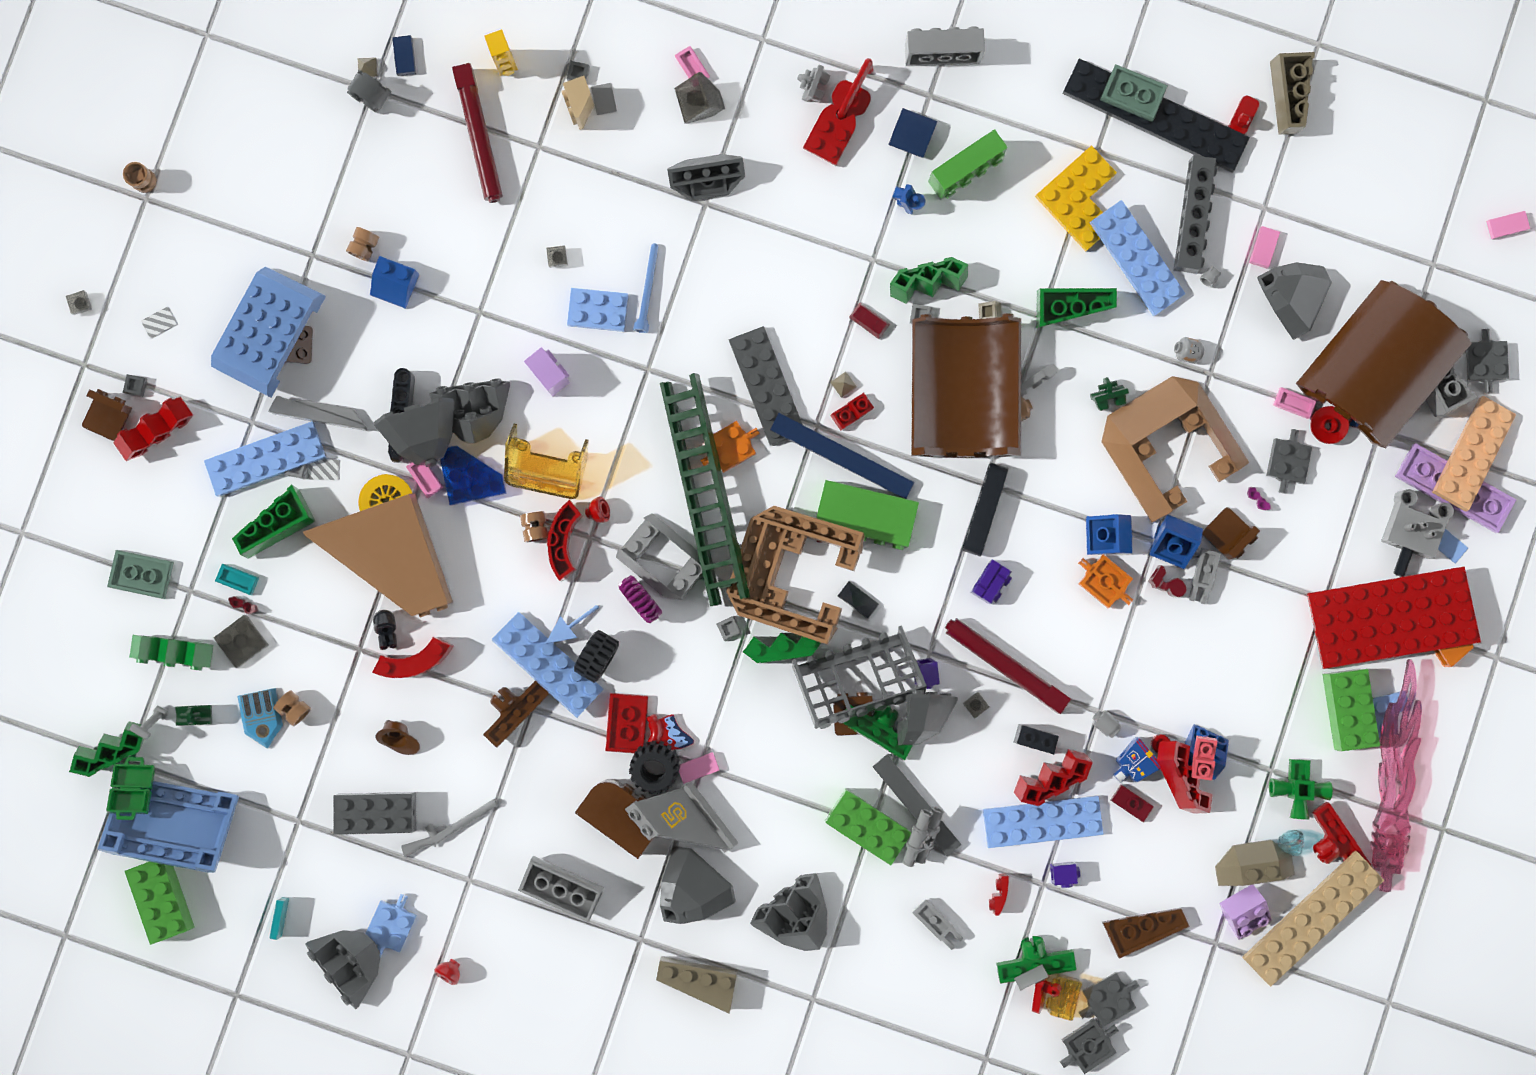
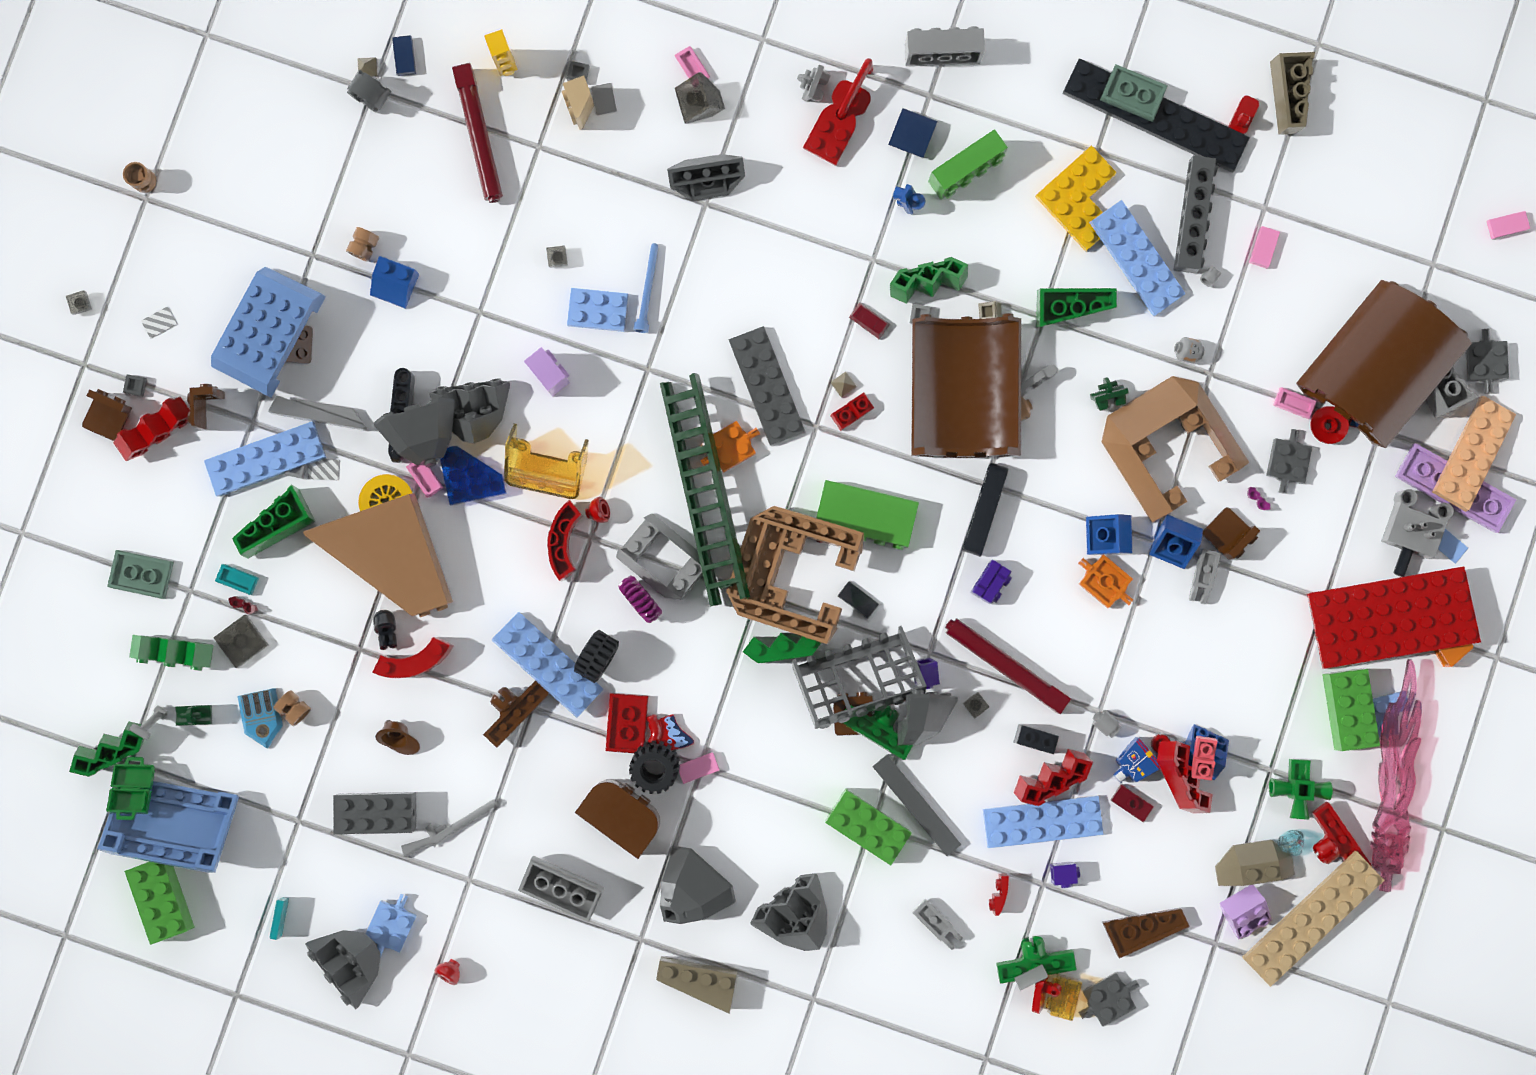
(197, 399): none -> reddish brown bracket
(534, 533): medium nougat wheel -> none
(563, 631): light blue piece -> none
(682, 817): light grey piece -> none
(728, 628): light grey tile -> none
(842, 456): dark blue tile -> none
(922, 836): light grey pin -> none
(1089, 1046): dark grey plate -> none
(1174, 587): dark red leg -> none
(1296, 294): dark grey brick -> none

